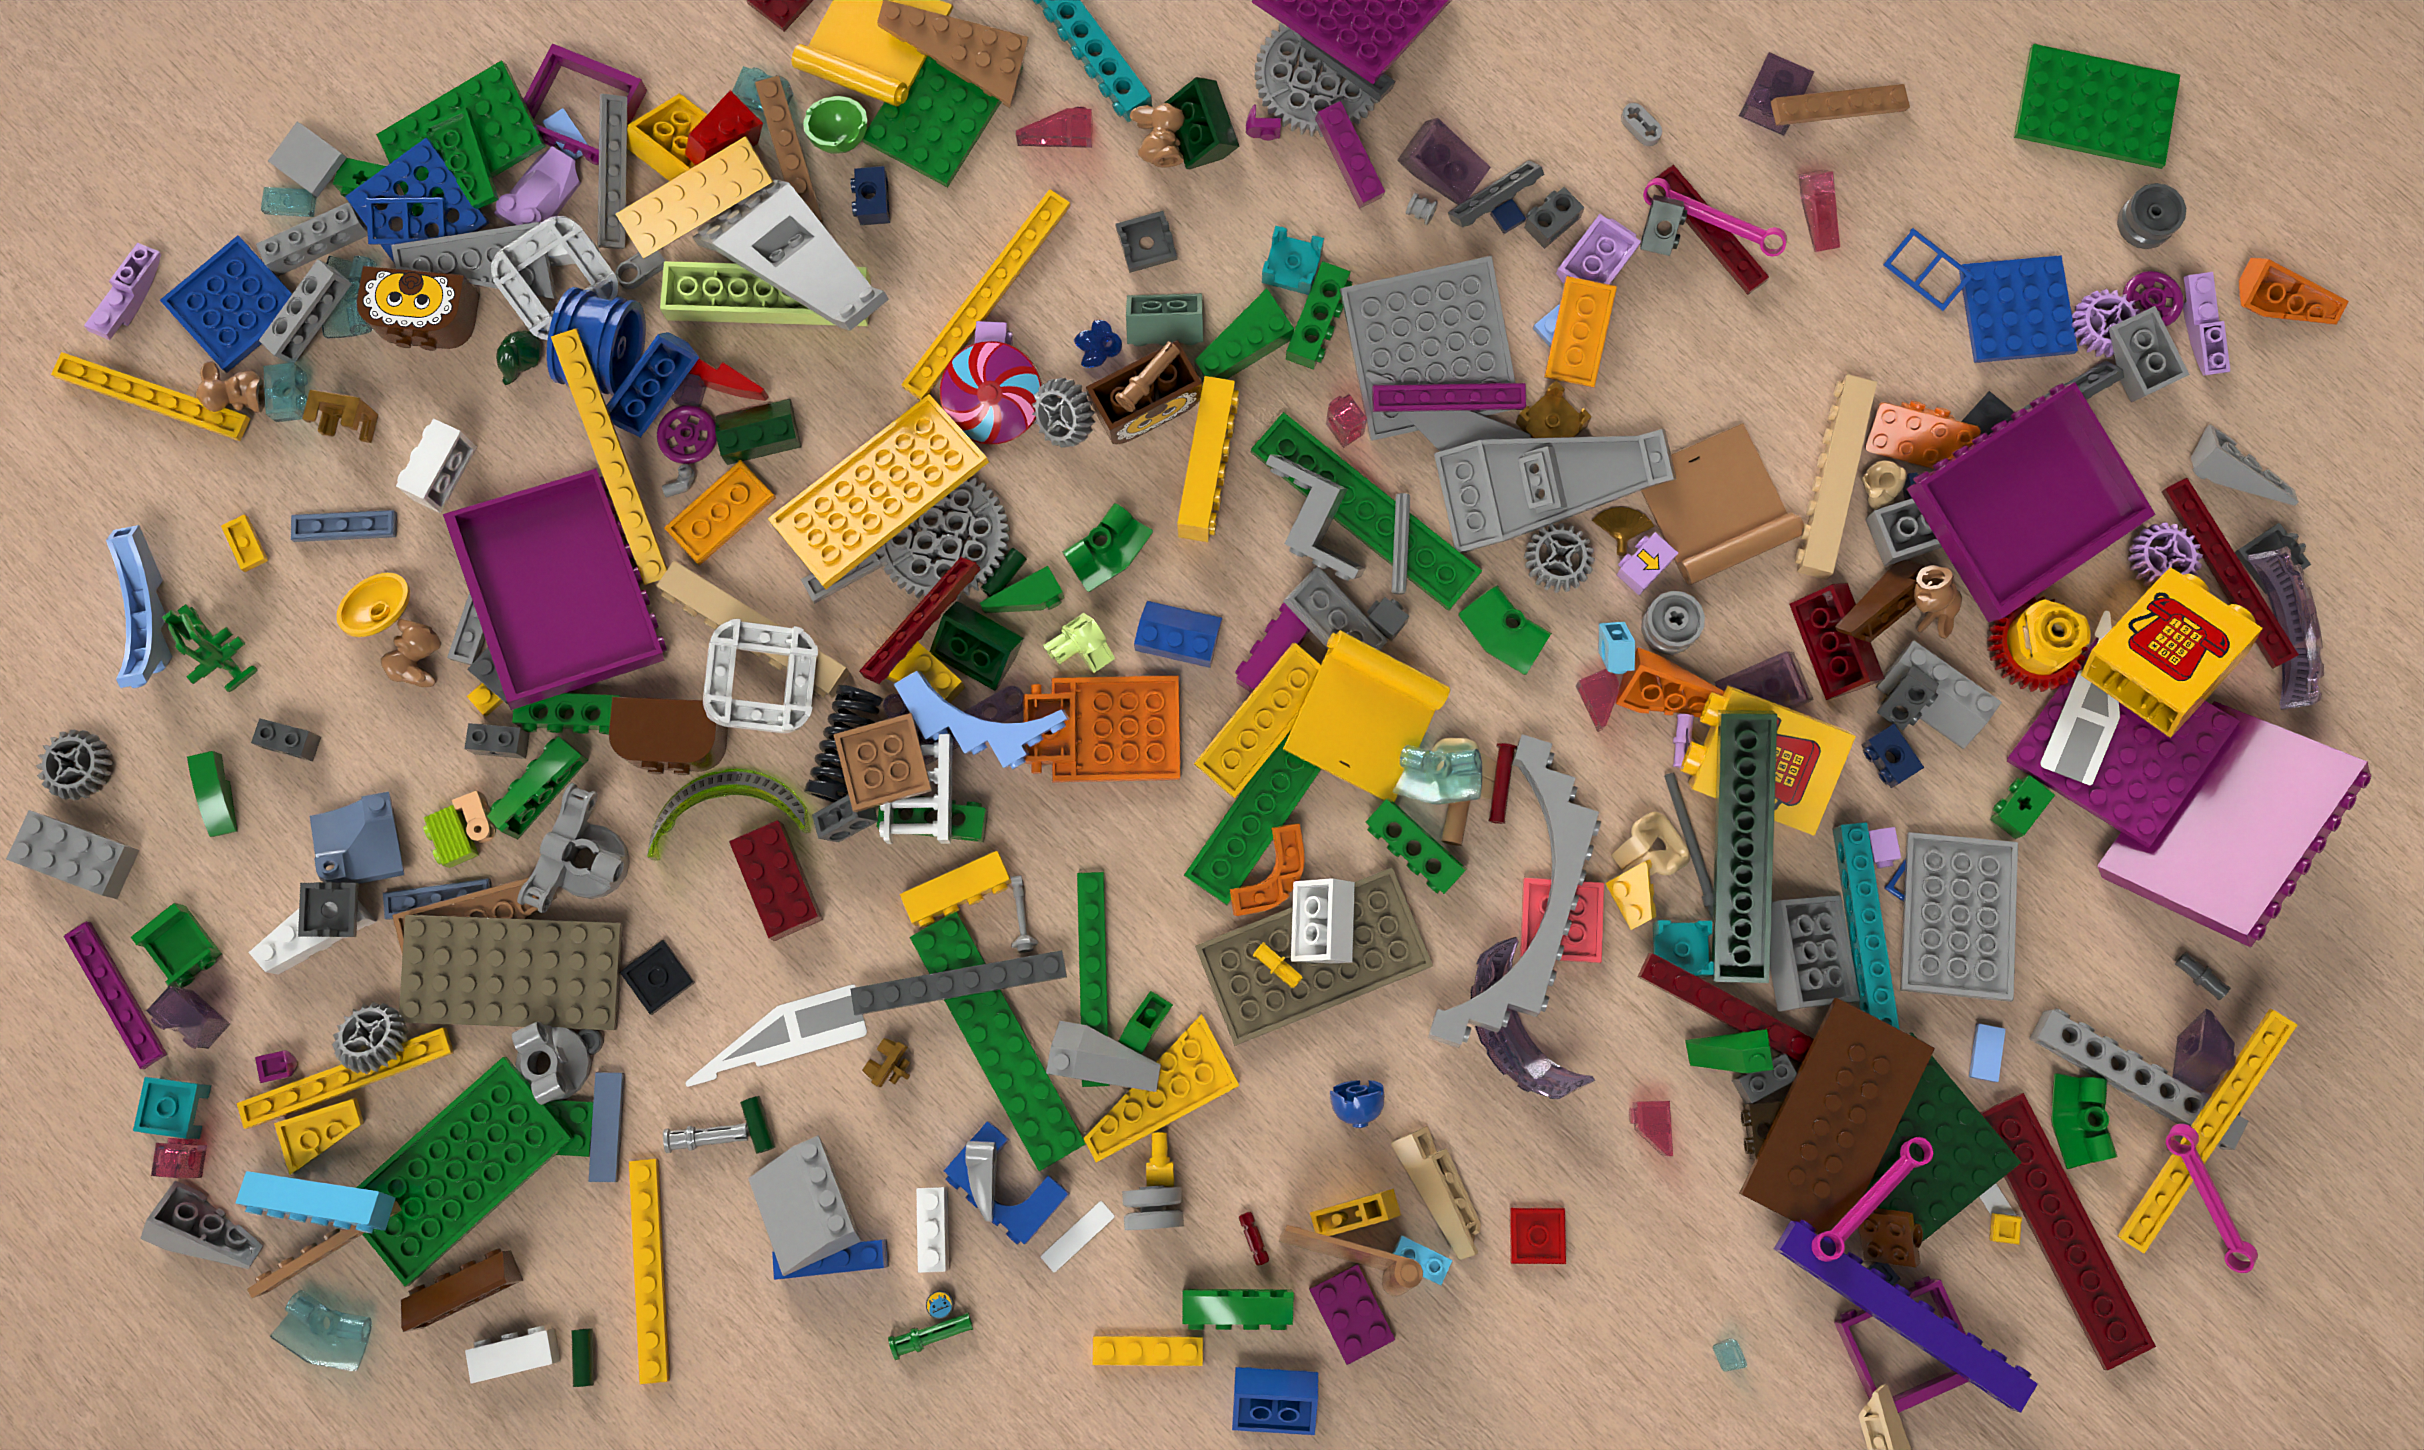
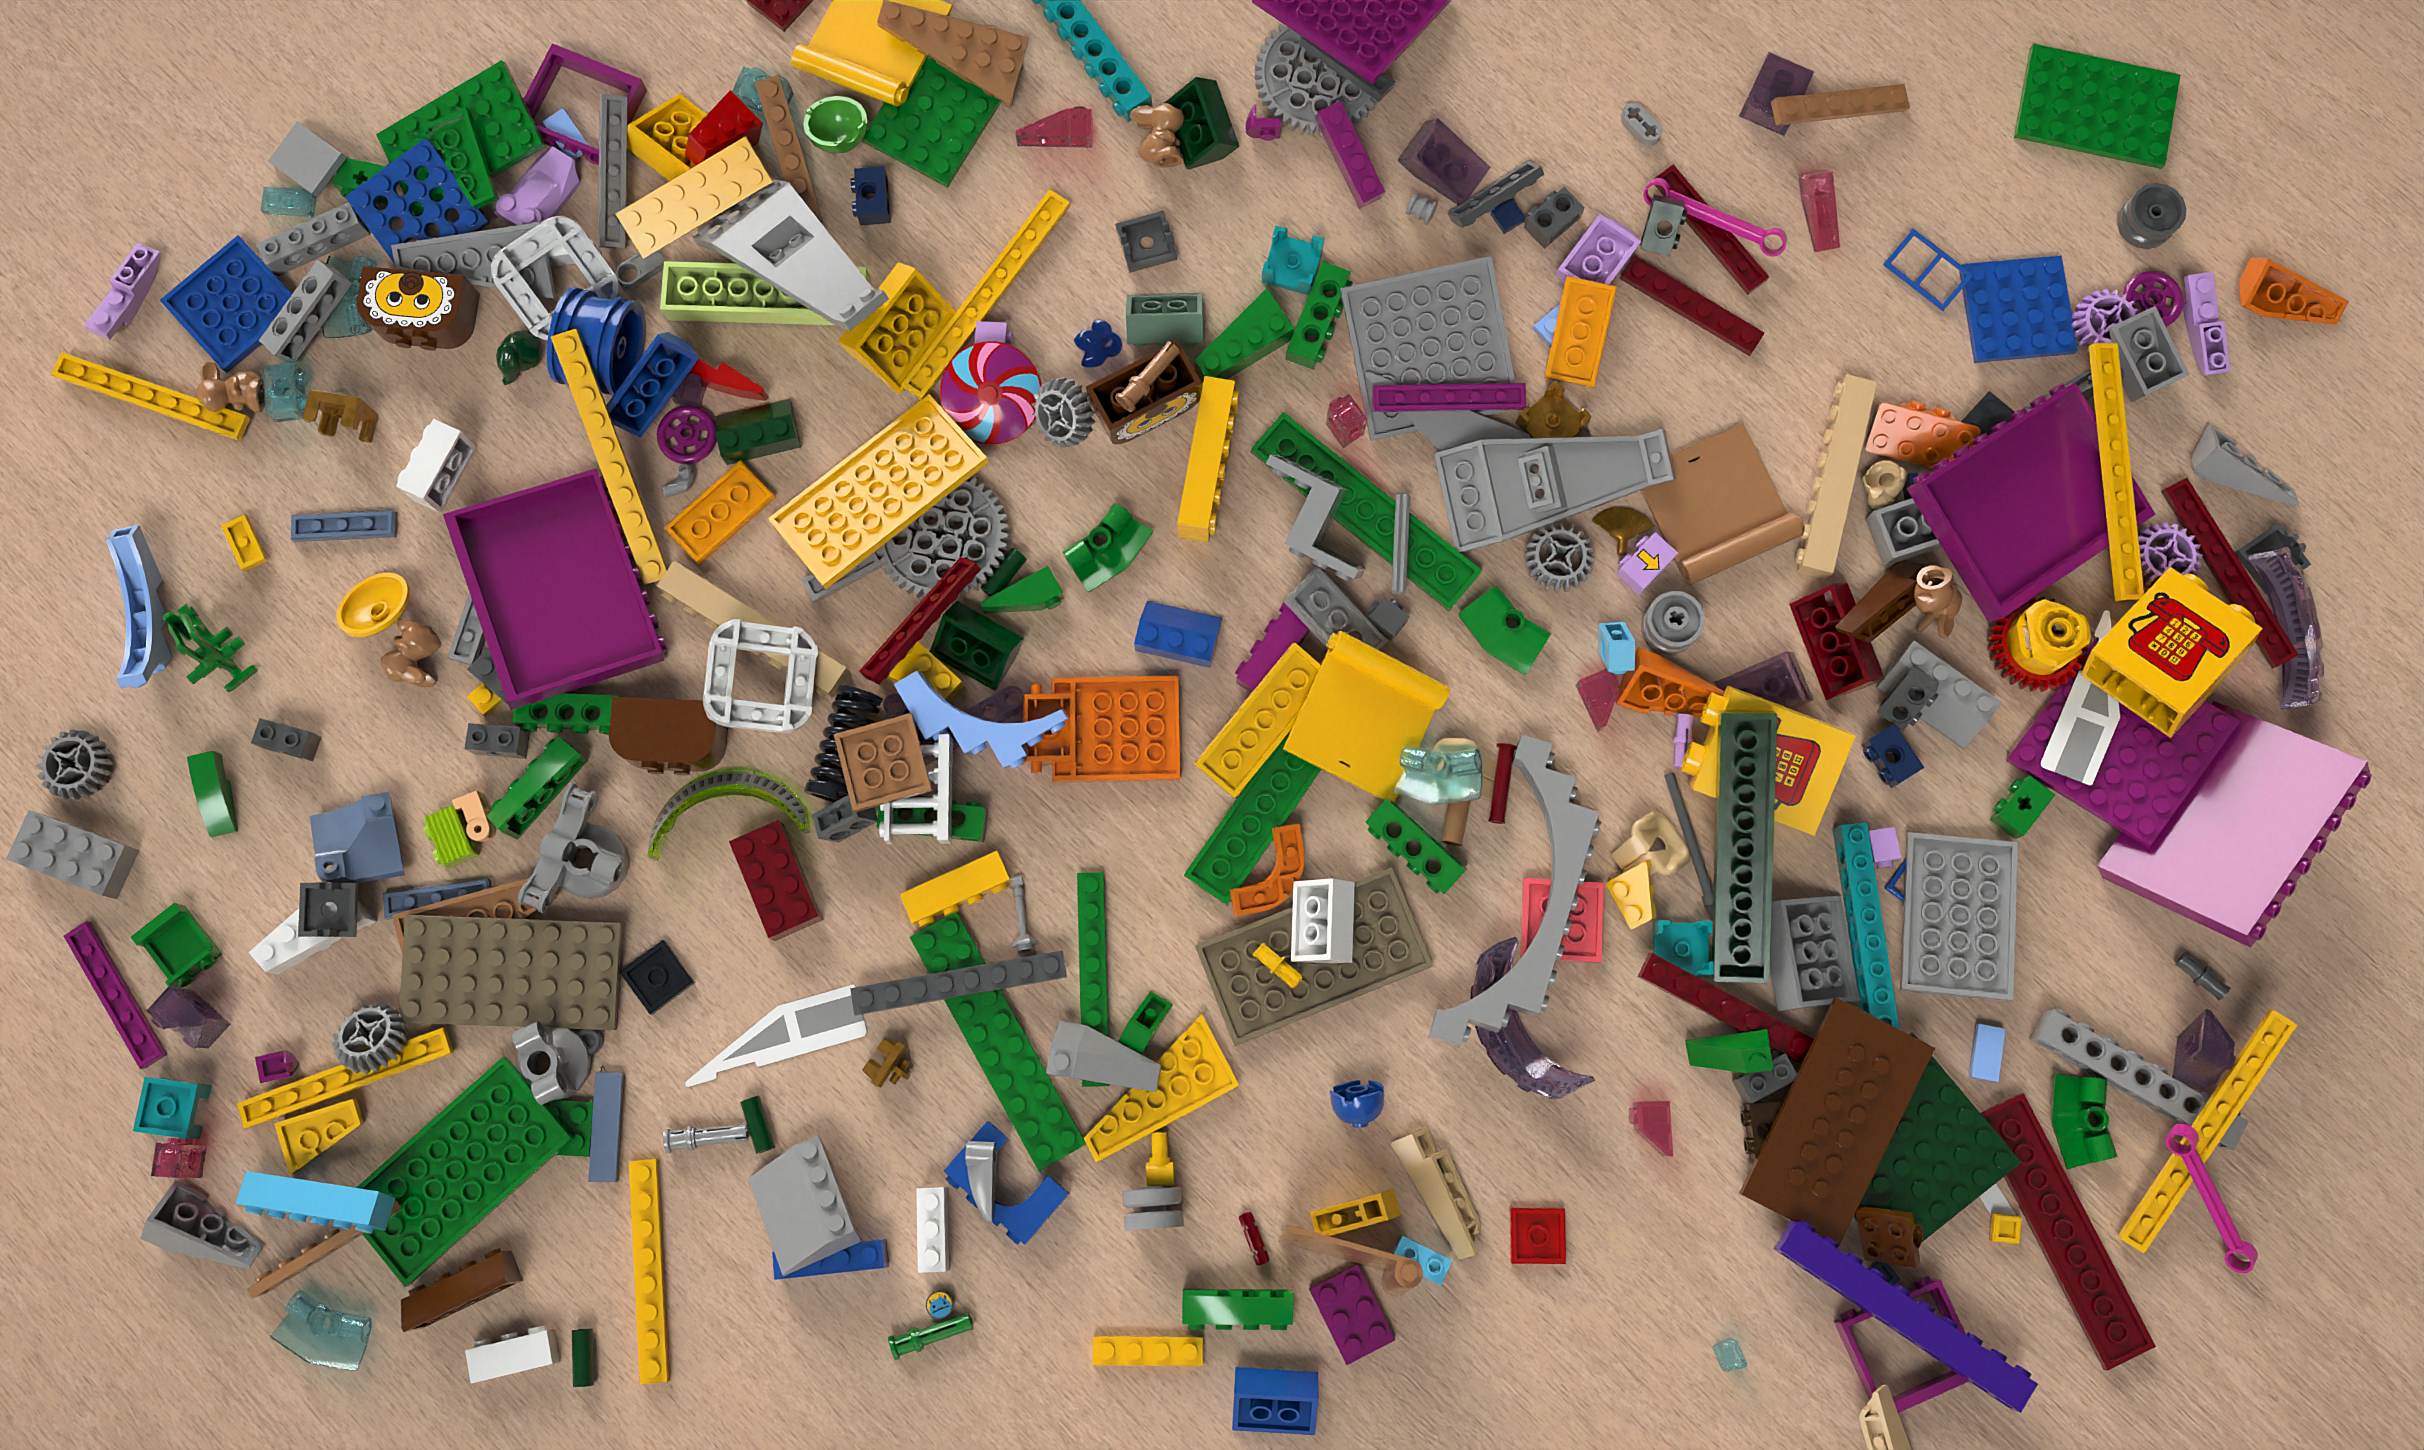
(405, 214): blue window -> none
(900, 329): none -> yellow slope
(1077, 1236): white sticker -> none
(1084, 638): yellowish green piece -> none
(1692, 305): none -> dark red plate
(1872, 1199): dark pink piece -> none
(2116, 472): none -> yellow plate

